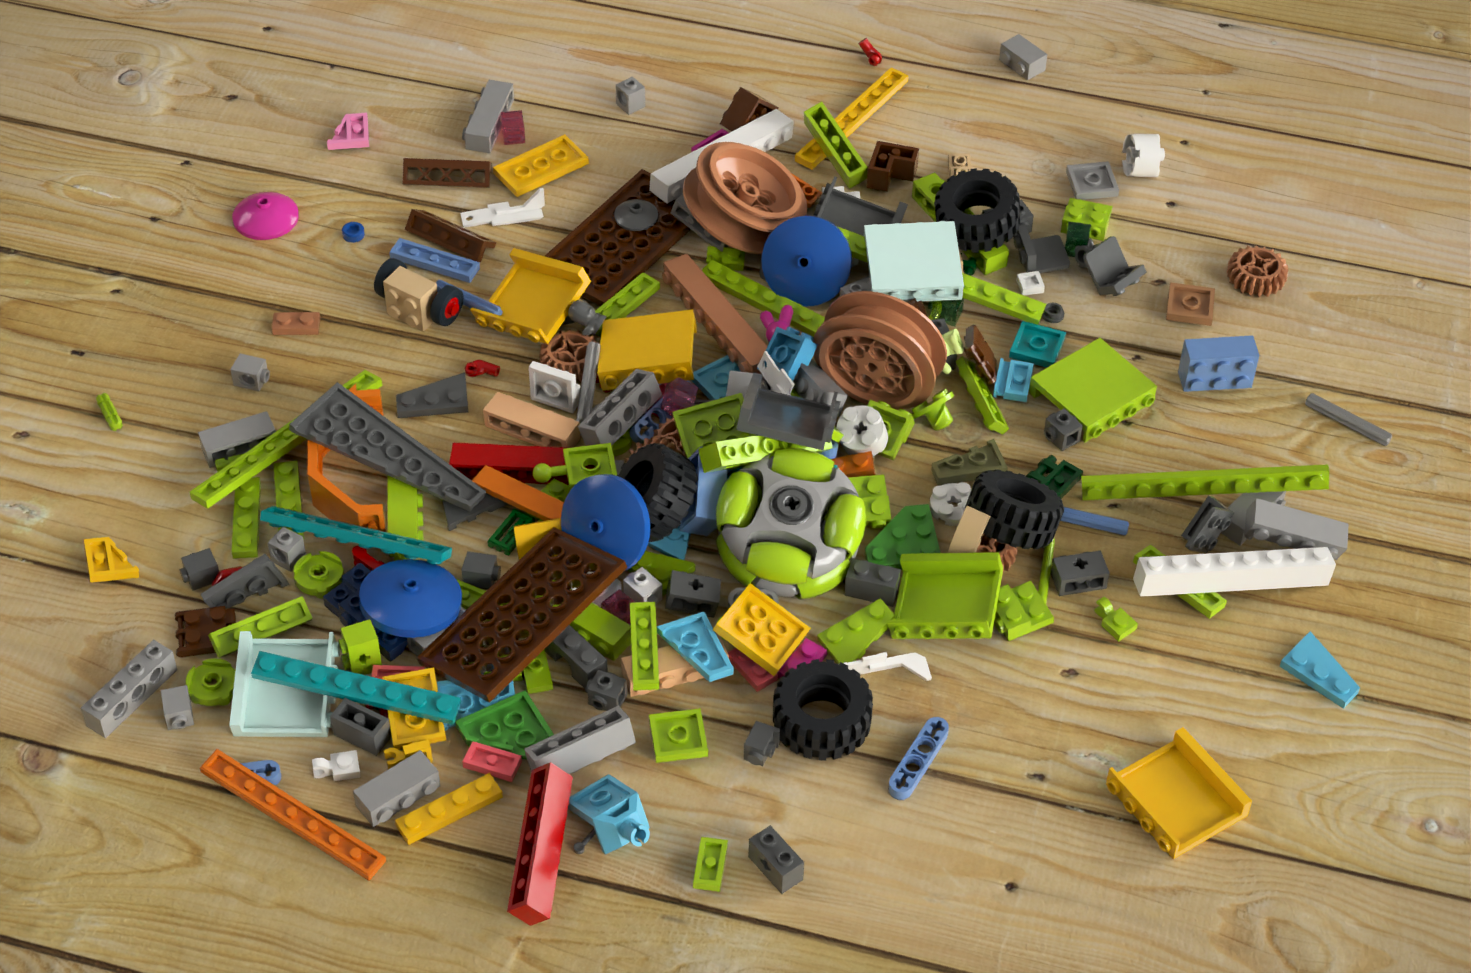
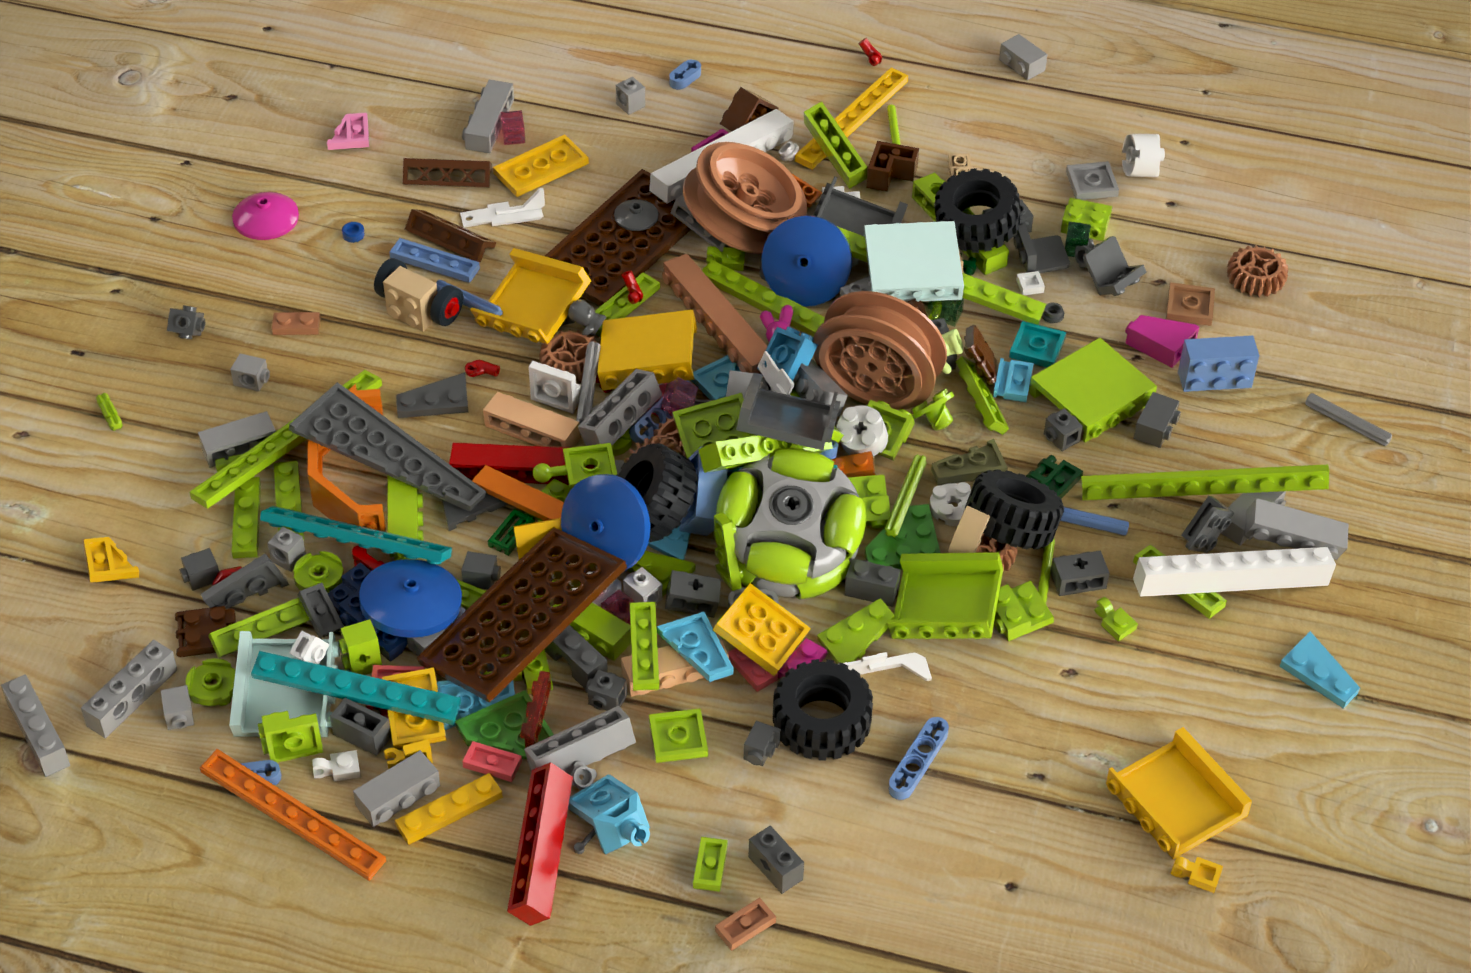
(35, 725): none -> light grey brick
(186, 322): none -> dark grey brick
(289, 738): none -> lime plate
(309, 648): none -> white bracket
(320, 610): none -> dark grey plate
(536, 709): none -> clear red plate
(588, 775): none -> light grey plate
(635, 294): none -> red arm
(685, 74): none -> medium blue beam
(728, 563): none -> lime wing
(745, 924): none -> nougat plate
(788, 151): none -> white plate
(895, 138): none -> lime bar
(905, 496): none -> lime axle
(1156, 420): none -> dark grey brick
(1160, 337): none -> dark pink slope
(1202, 873): none -> yellow plate

